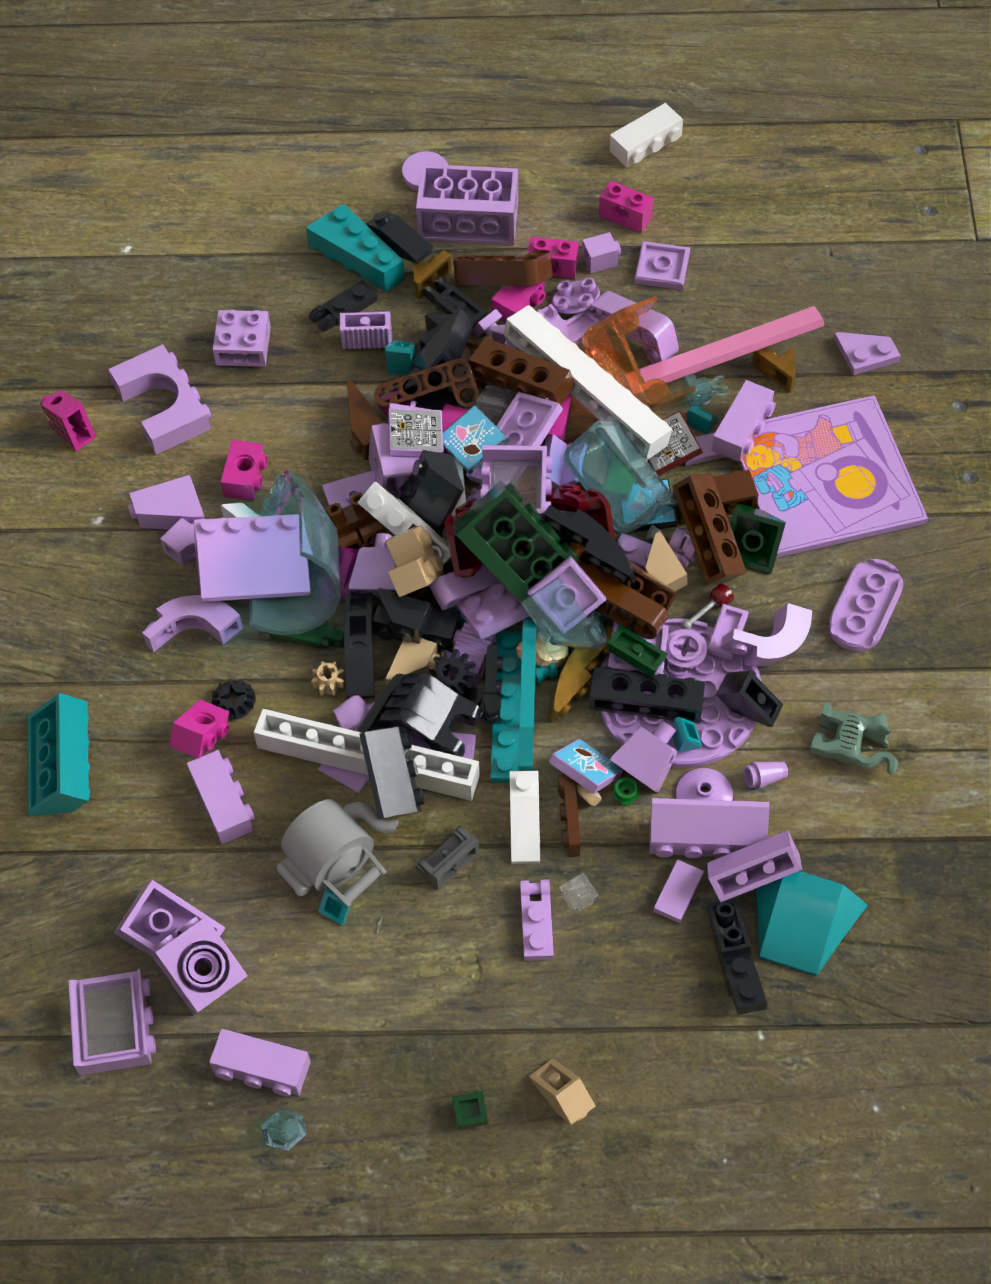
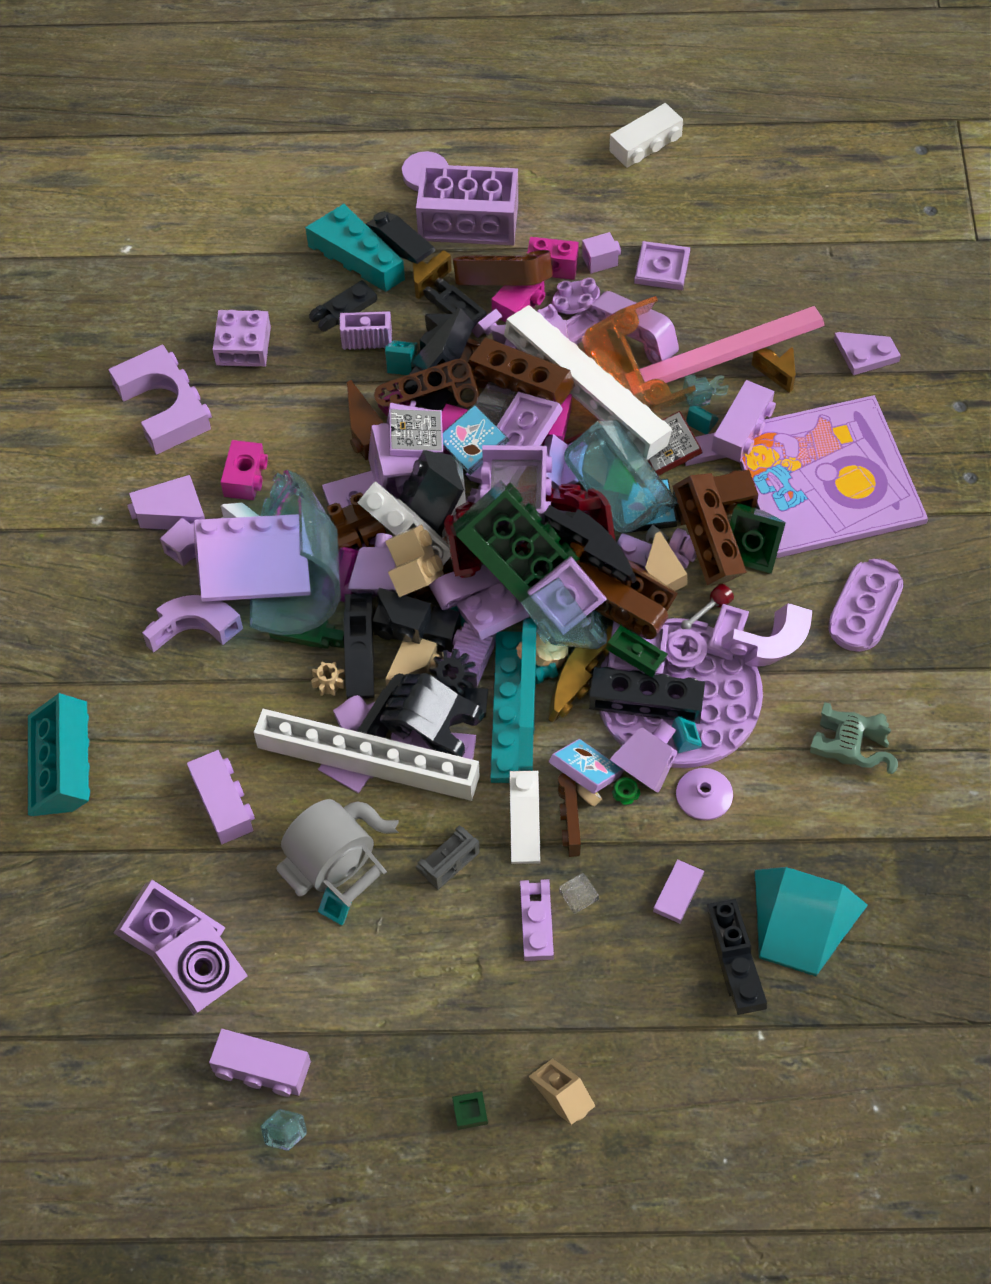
(61, 410): dark pink torso -> none
(111, 1022): window -> none
(199, 729): dark pink brick -> none
(244, 702): black gear -> none
(392, 772): slope -> none
(493, 687): black hinge -> none
(626, 206): dark pink brick -> none
(705, 826): lavender slope -> none
(749, 697): black slope -> none
(754, 866): lavender brick -> none
(764, 773): lavender cone -> none

